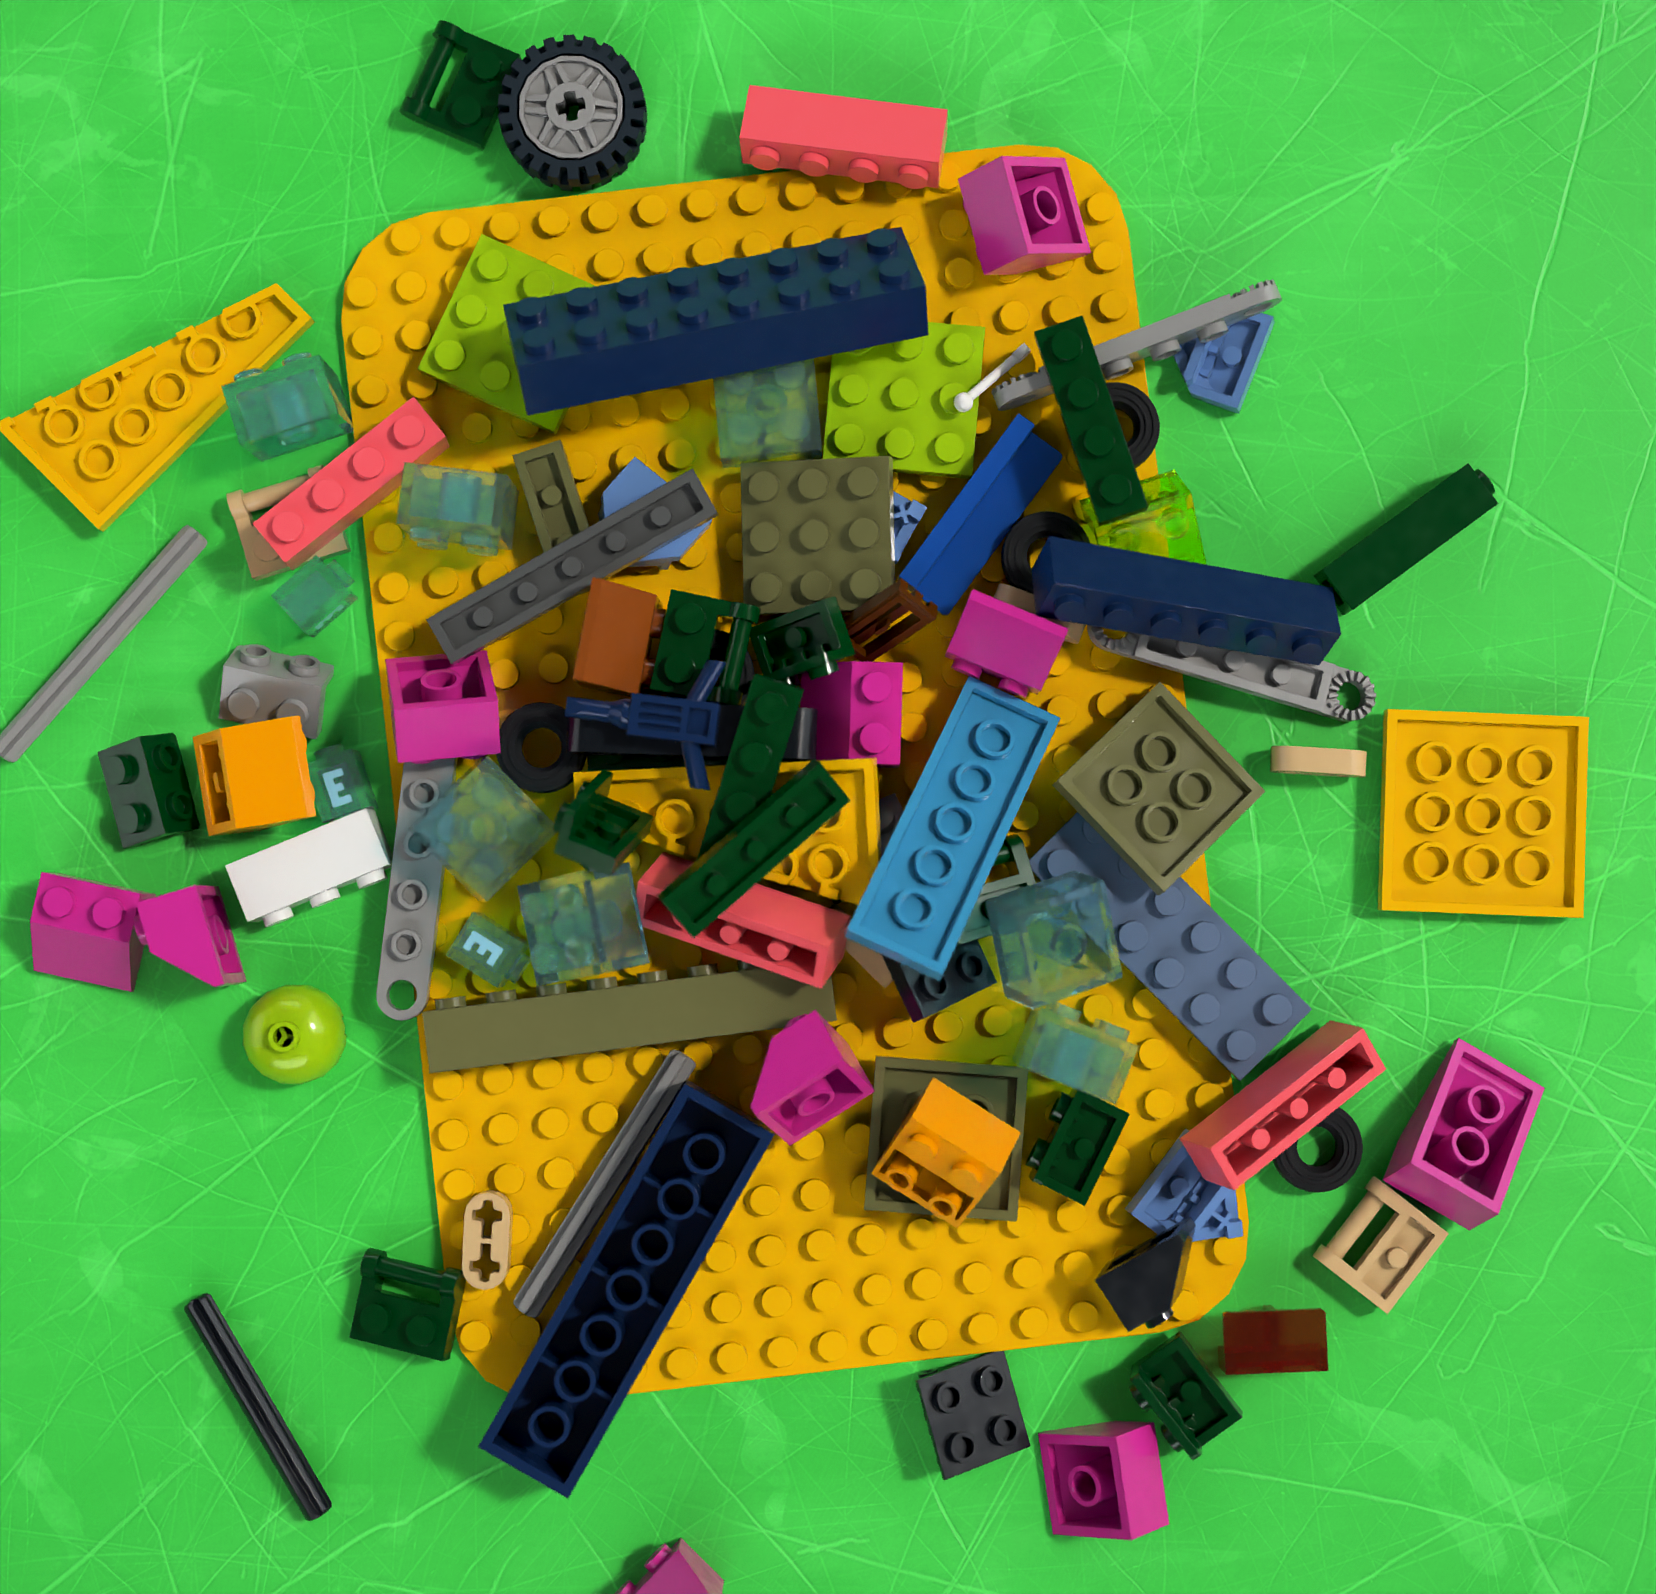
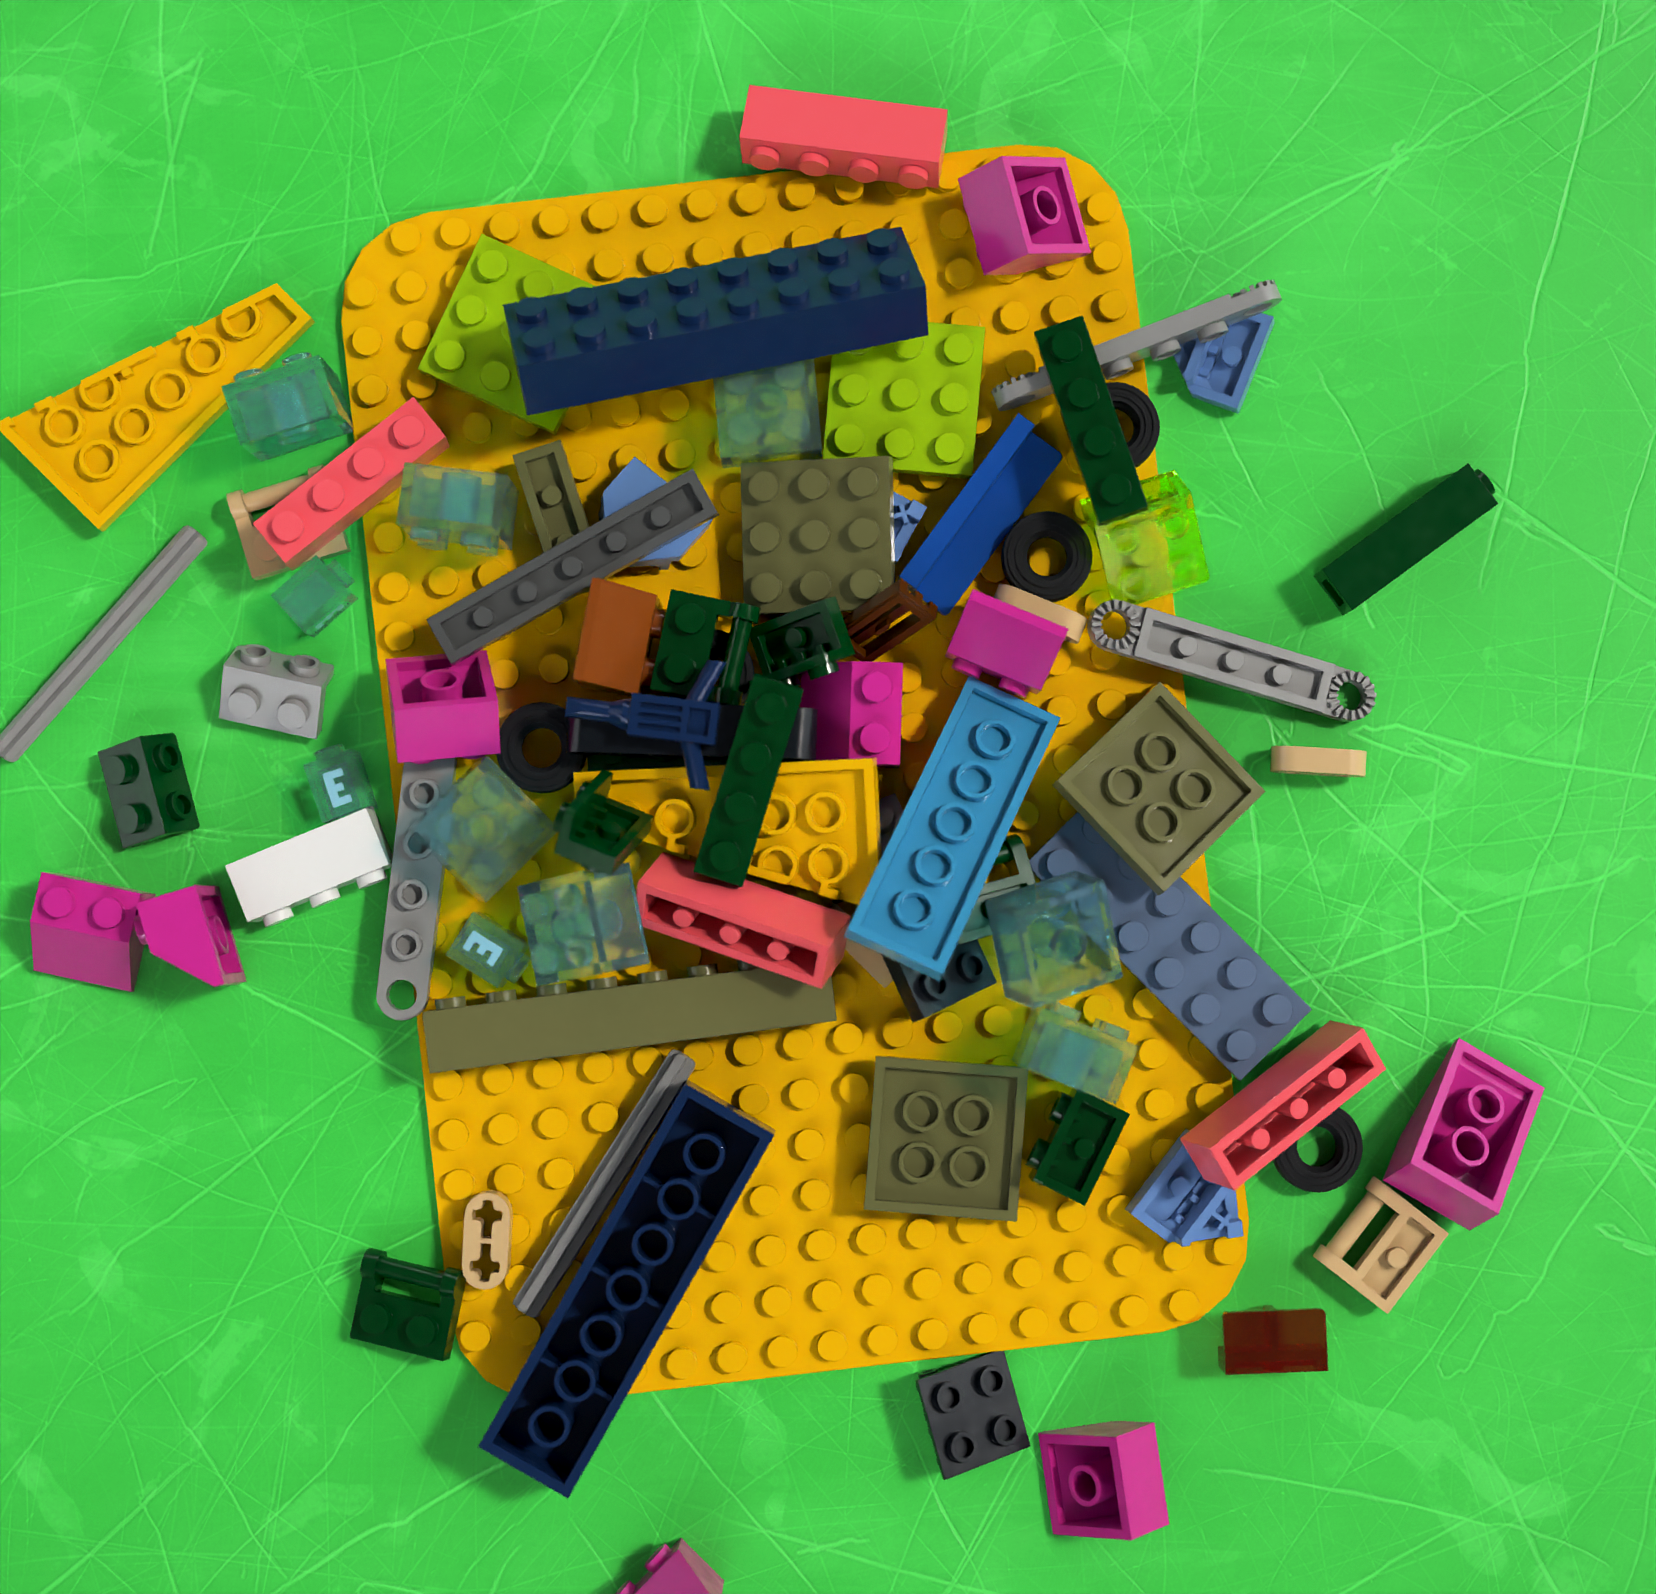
(254, 776): light orange slope -> none
(258, 1407): black axle -> none
(316, 1035): lime cylinder -> none
(473, 99): dark green plate -> none
(536, 113): wheel -> none
(753, 848): dark green plate -> none
(807, 1078): dark pink slope -> none
(946, 1153): light orange slope -> none
(964, 401): white hinge -> none
(1148, 1277): black slope -> none
(1183, 1395): dark green bracket -> none
(1184, 601): dark blue brick -> none
(1483, 813): yellow plate -> none

